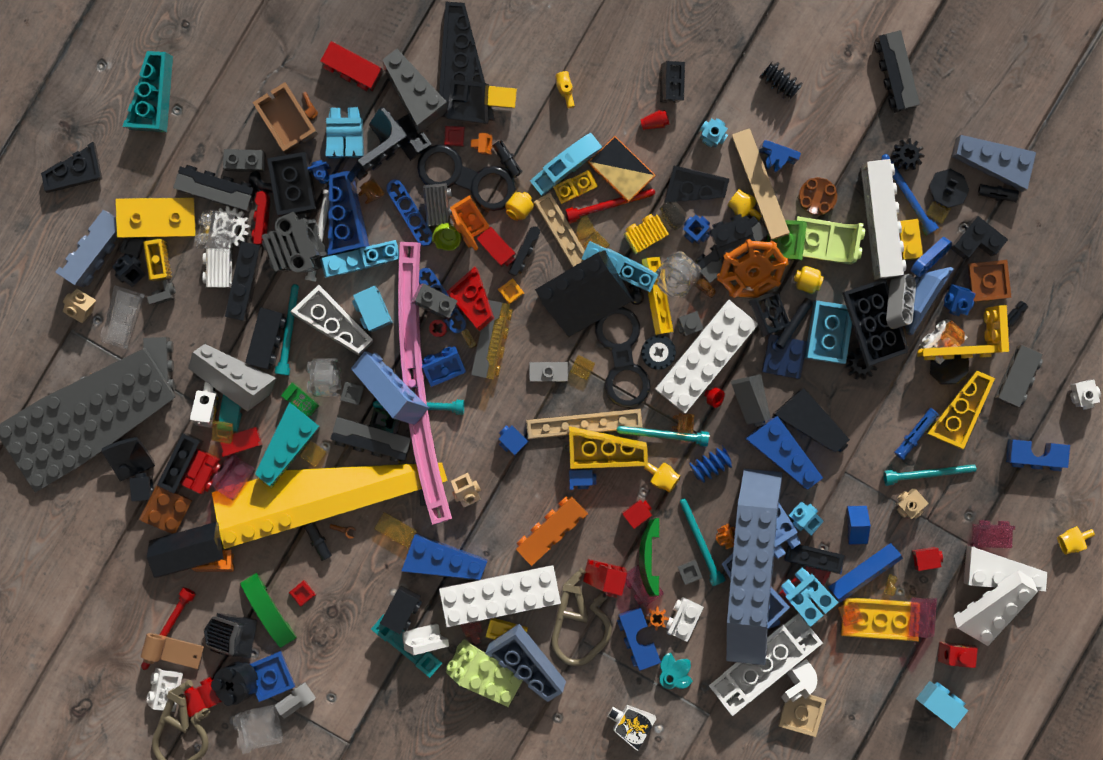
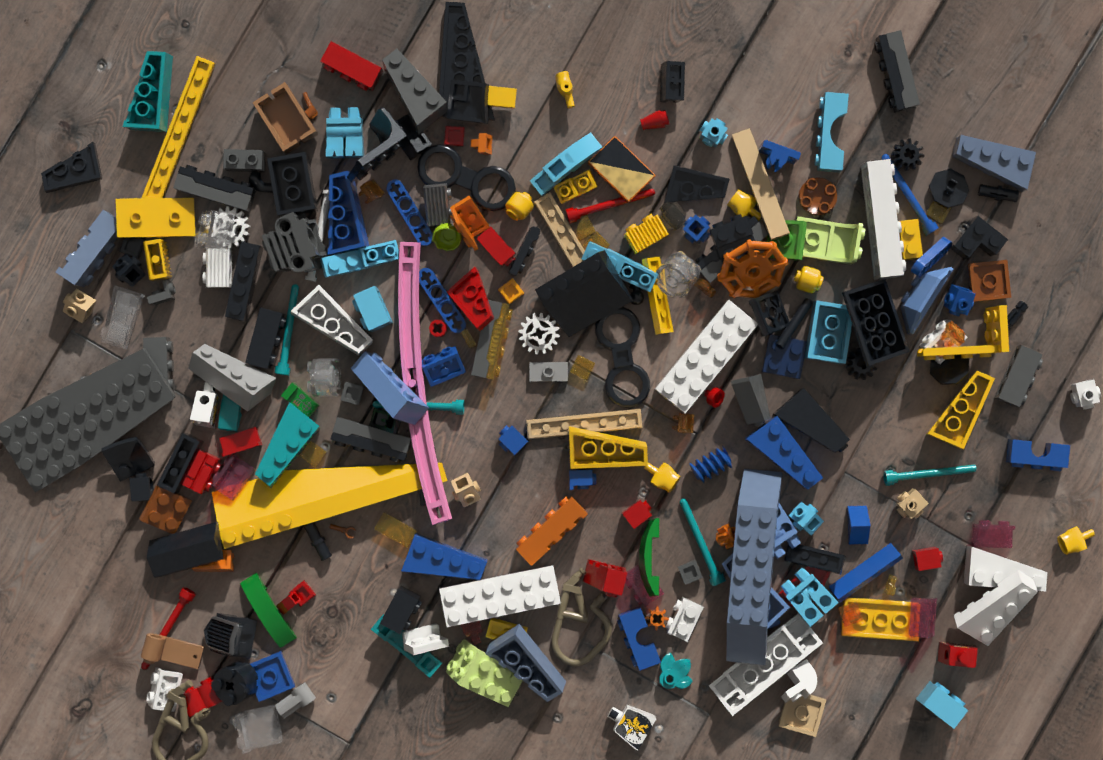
(179, 128): none -> yellow tile
(222, 432): clear yellow tile -> none
(261, 217): red hinge -> none
(288, 602): none -> red piece
(320, 171): blue hinge -> none
(434, 301): dark grey brick -> none
(507, 158): black pin -> none
(551, 330): none -> white gear
(652, 356): black wheel -> none
(689, 323): dark grey brick -> none
(700, 438): teal piece -> none
(781, 80): black piece -> none
(830, 157): none -> medium azure arch
(901, 301): light grey beam -> none
(914, 436): blue pin -> none

